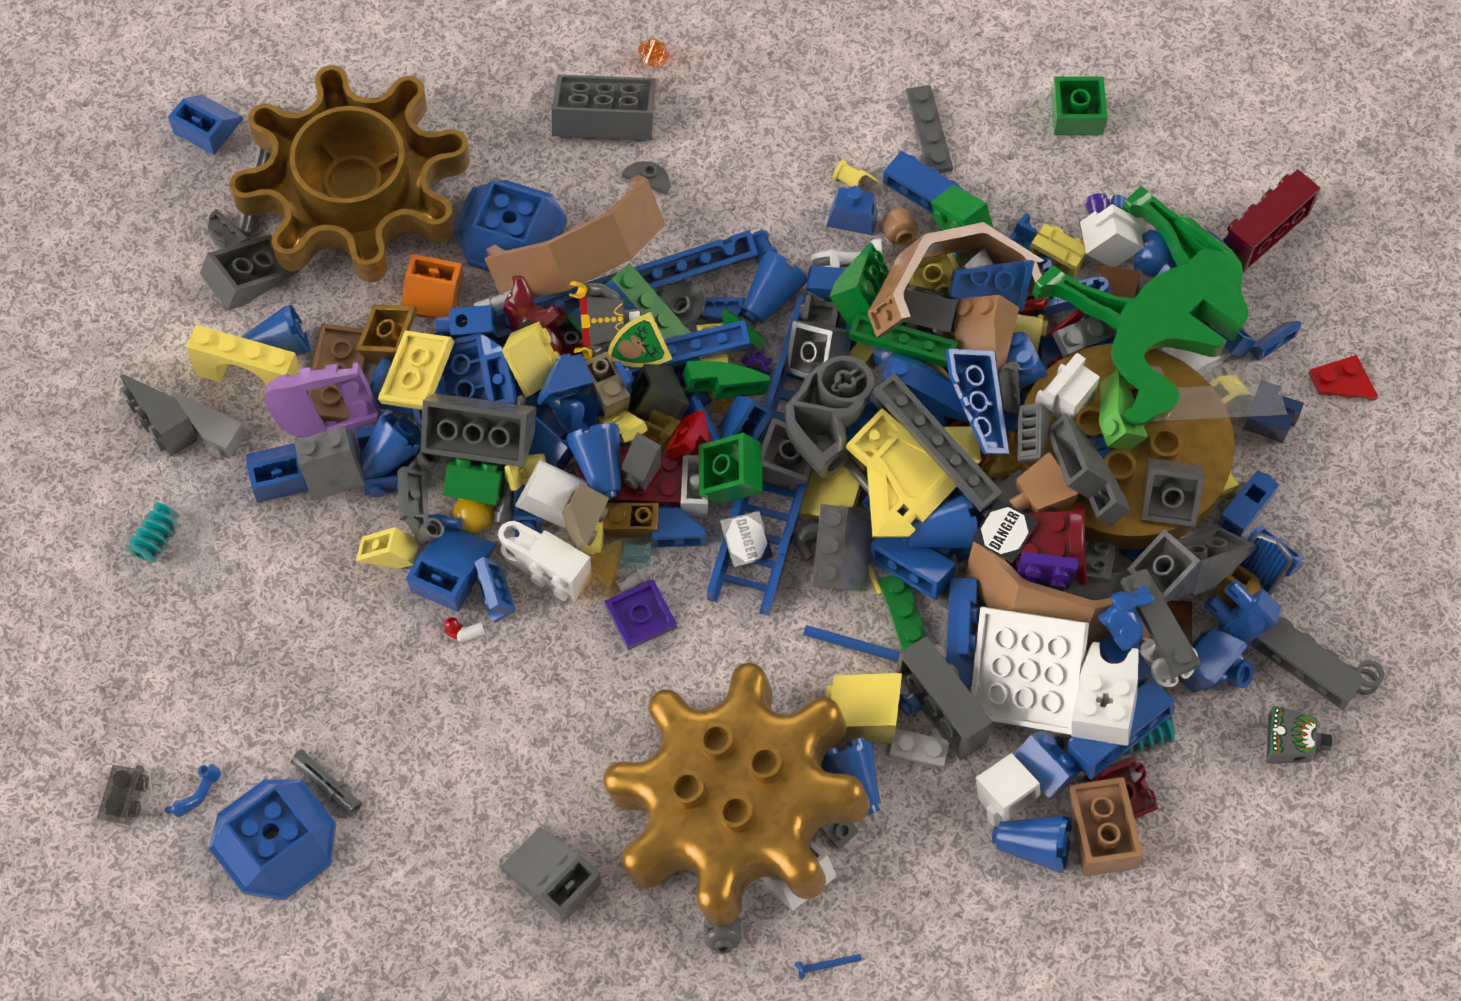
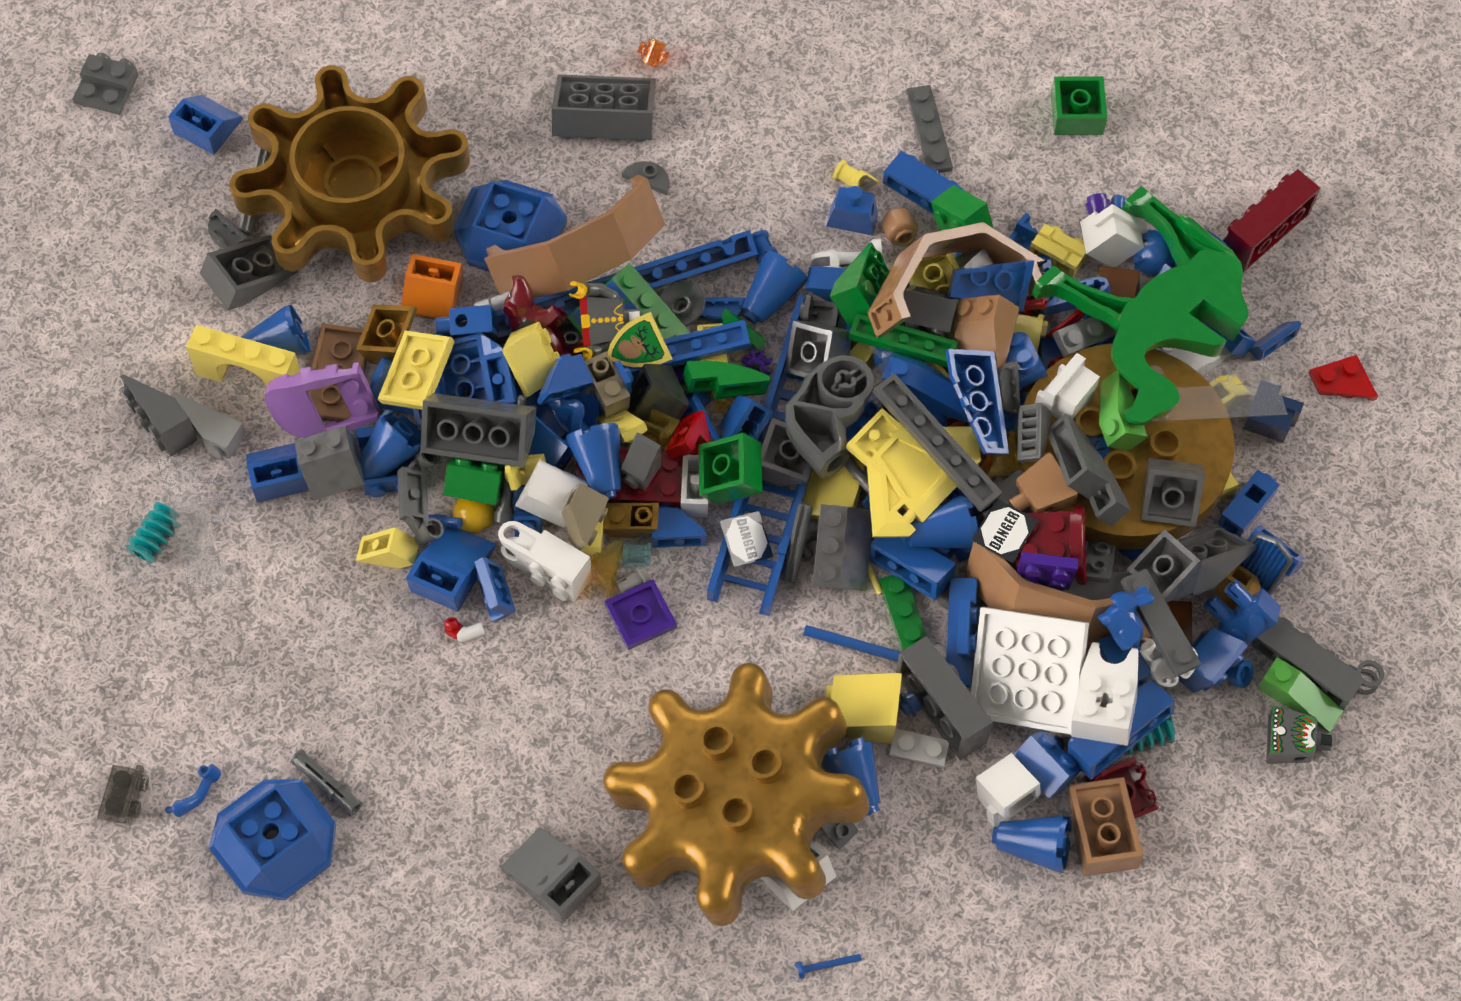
(105, 83): none -> dark grey plate
(722, 938): dark grey head -> none
(797, 542): none -> dark grey axle
(1299, 694): none -> bright green slope

